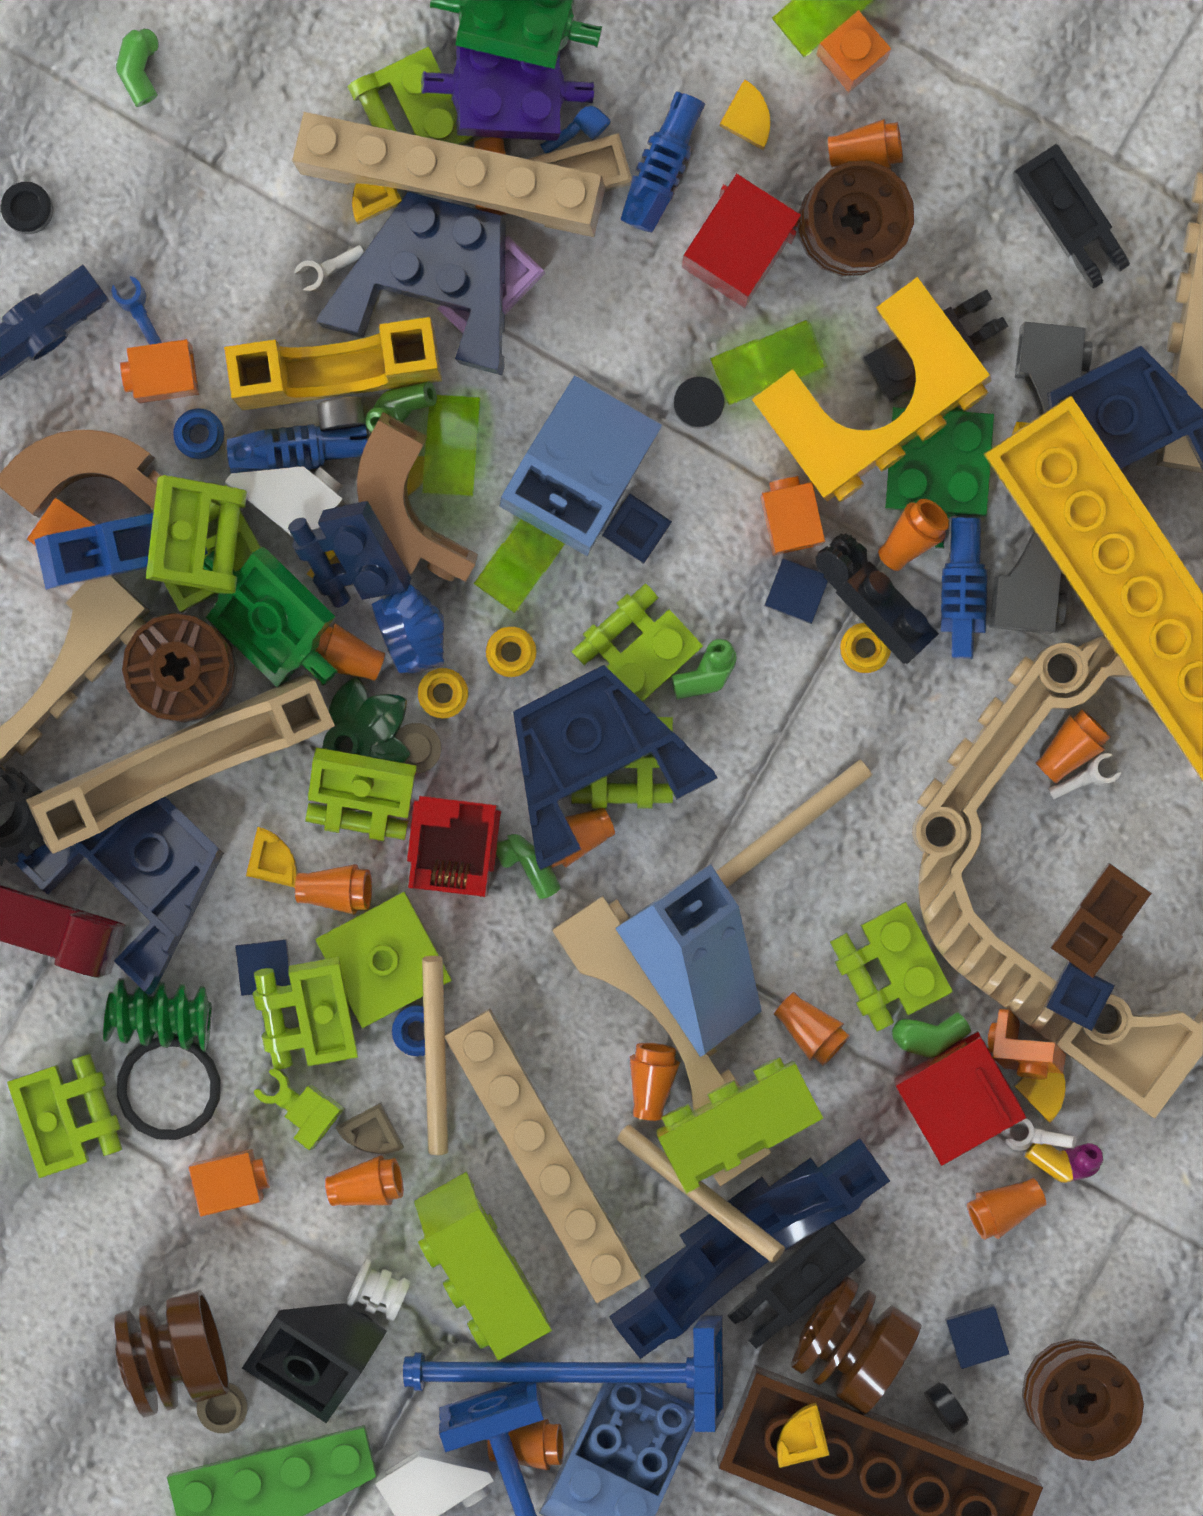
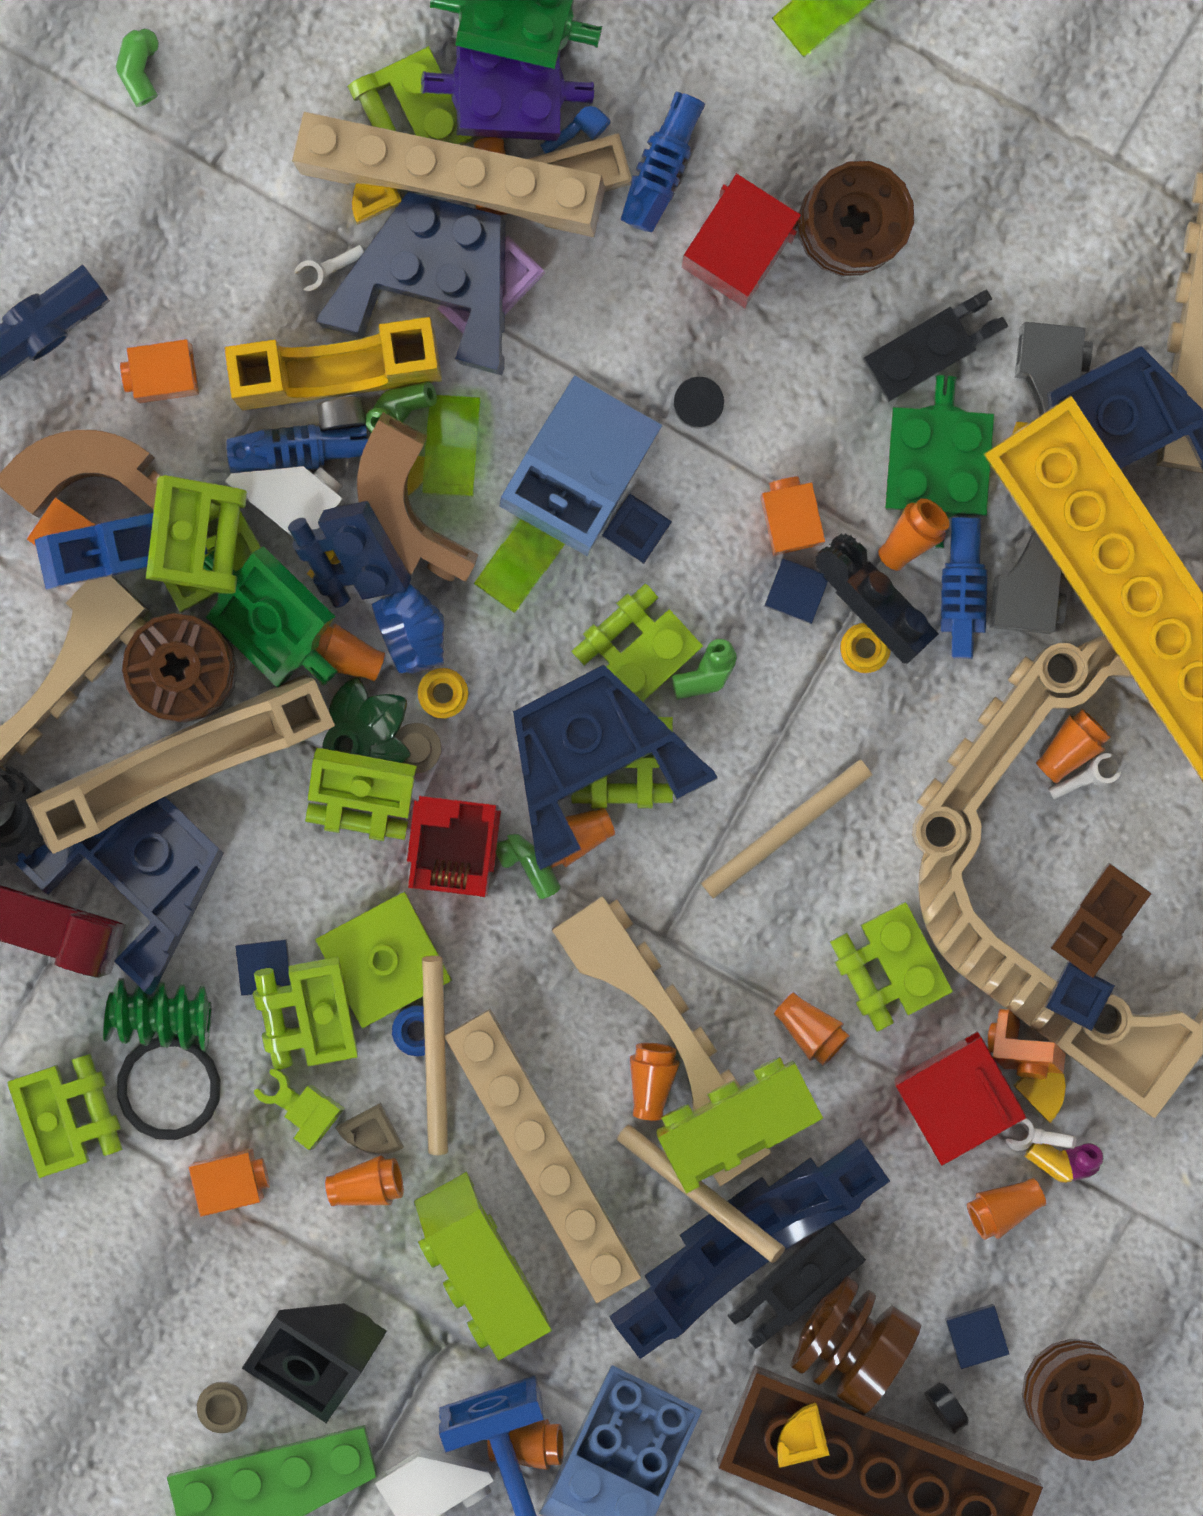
(26, 208): black tile -> none
(136, 308): blue hand -> none
(171, 1353): reddish brown wheel -> none
(187, 422): blue plate -> none
(271, 859): yellow tile -> none
(337, 888): orange cone -> none
(378, 1291): white bush -> none
(504, 636): yellow plate -> none
(697, 958): medium blue slope -> none
(699, 1372): blue tile -> none
(748, 116): yellow tile -> none
(761, 362): clear neon green slope -> none
(853, 51): orange brick -> none
(872, 142): orange cone -> none
(930, 1039): bright green arm -> none
(945, 377): yellow arch -> none
(1069, 211): black hinge -> none

